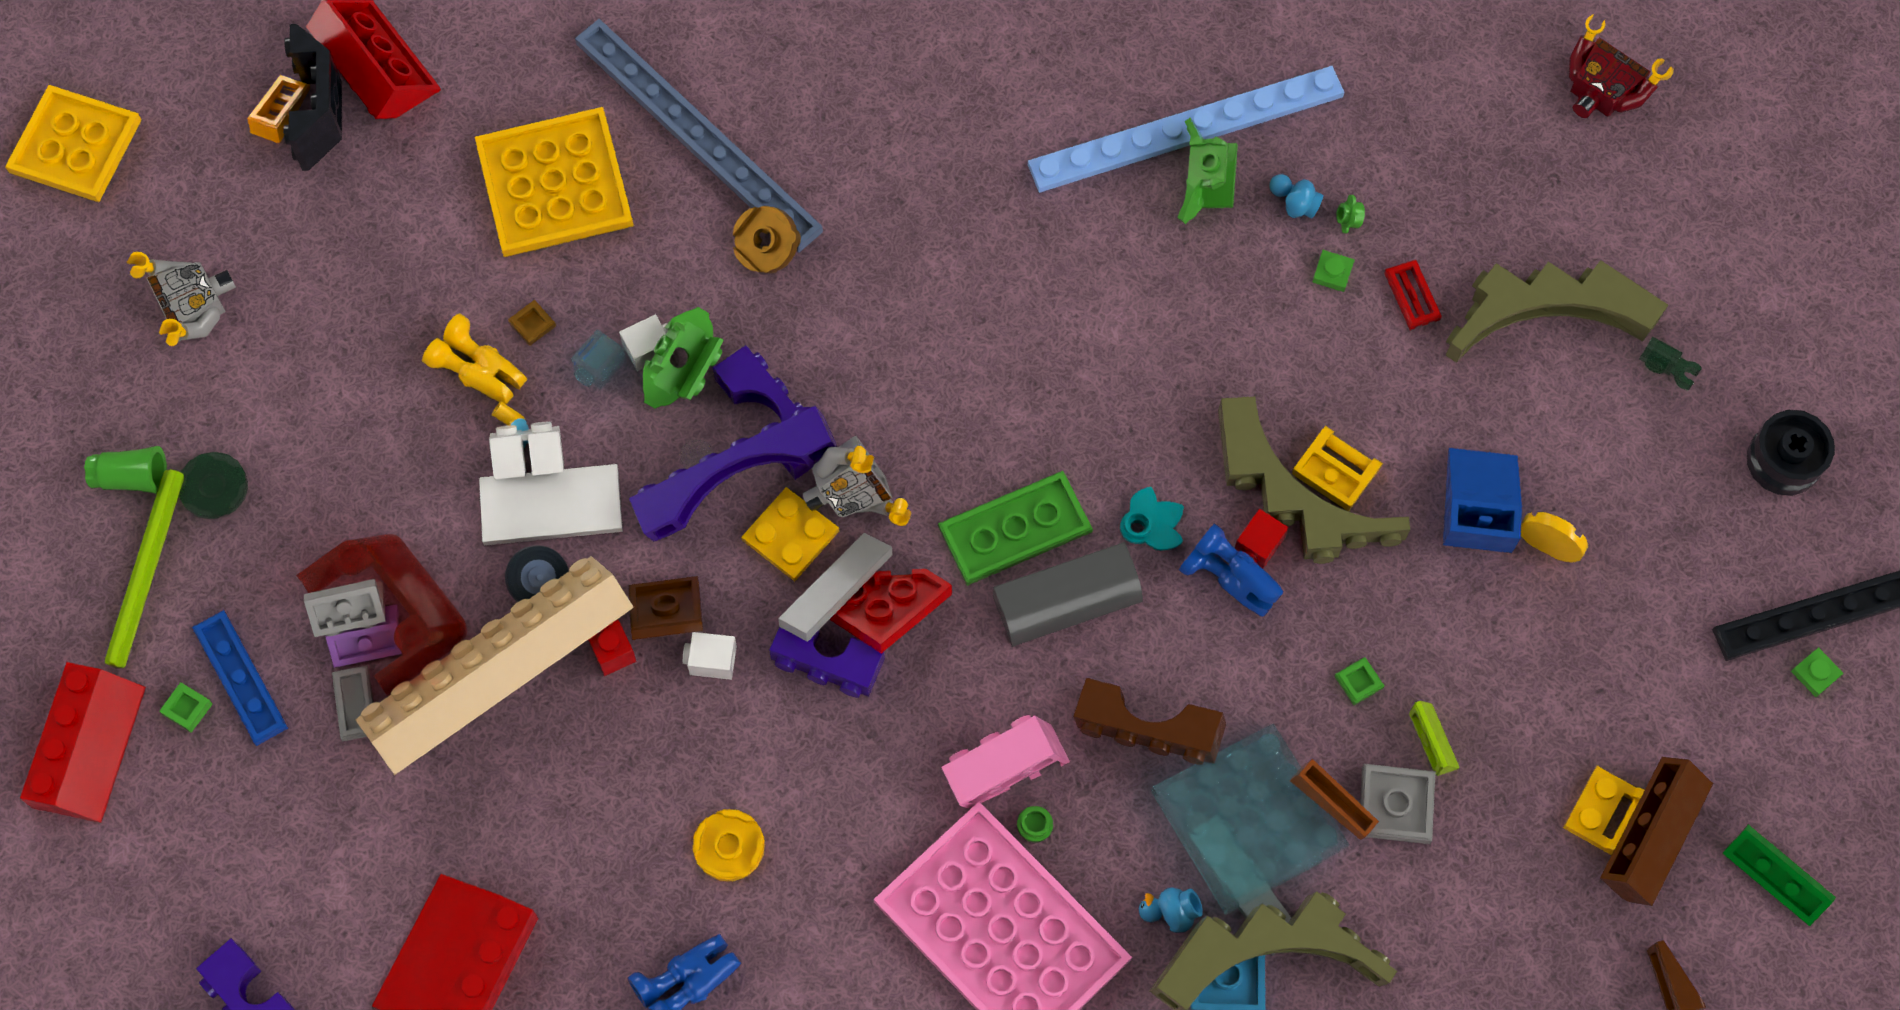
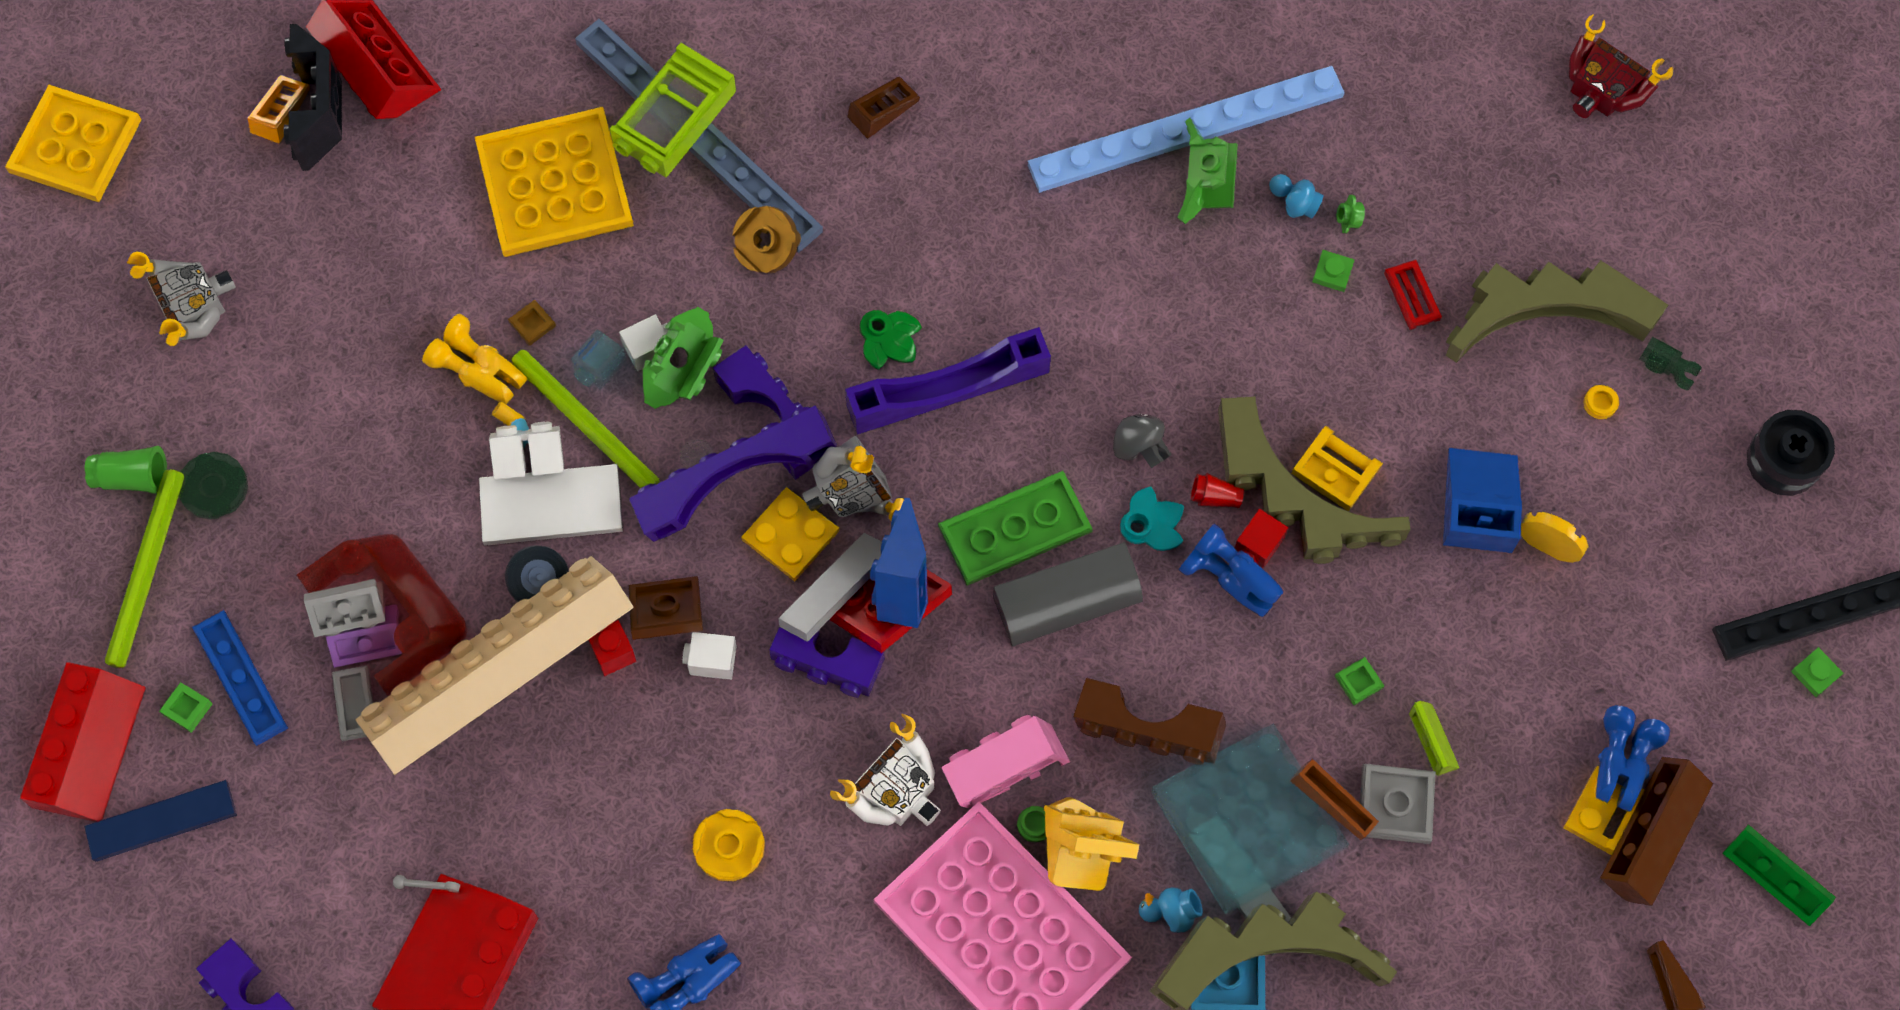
(160, 821): none -> dark blue tile
(400, 882): none -> light grey hinge
(584, 419): none -> lime axle
(673, 111): none -> lime door
(870, 121): none -> reddish brown slope
(892, 341): none -> green plate
(894, 783): none -> torso
(897, 399): none -> dark purple arch
(901, 572): none -> blue slope
(1083, 844): none -> yellow piece
(1141, 434): none -> dark grey piece
(1215, 492): none -> red cone
(1601, 402): none -> yellow tile
(1614, 766): none -> blue piece

